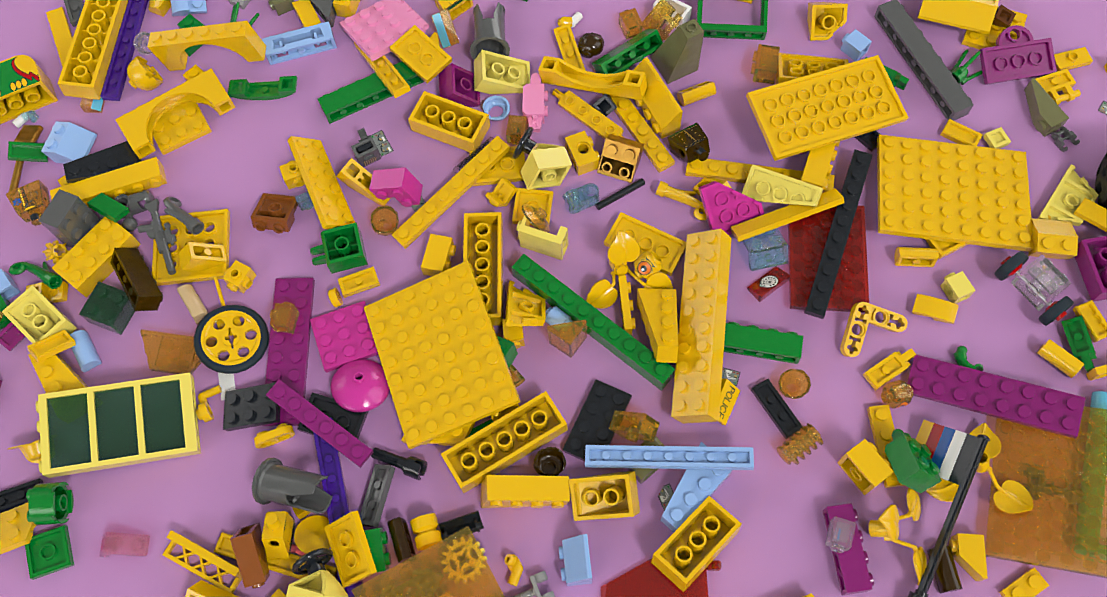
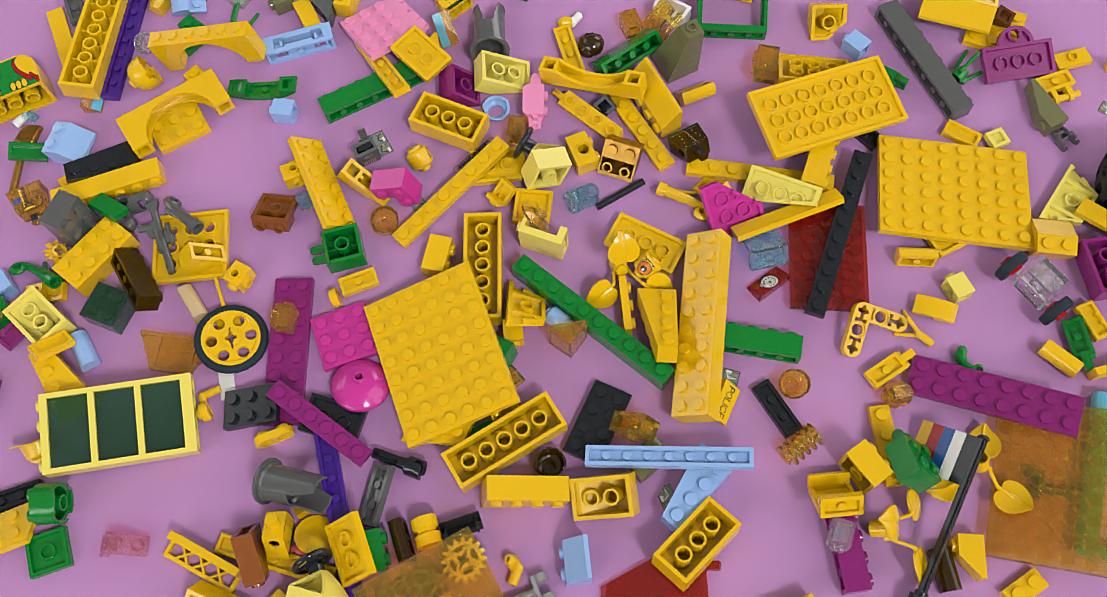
(283, 111): none -> light blue brick
(419, 157): none -> yellow head
(834, 494): none -> yellow panel
(918, 334): none -> yellow plant

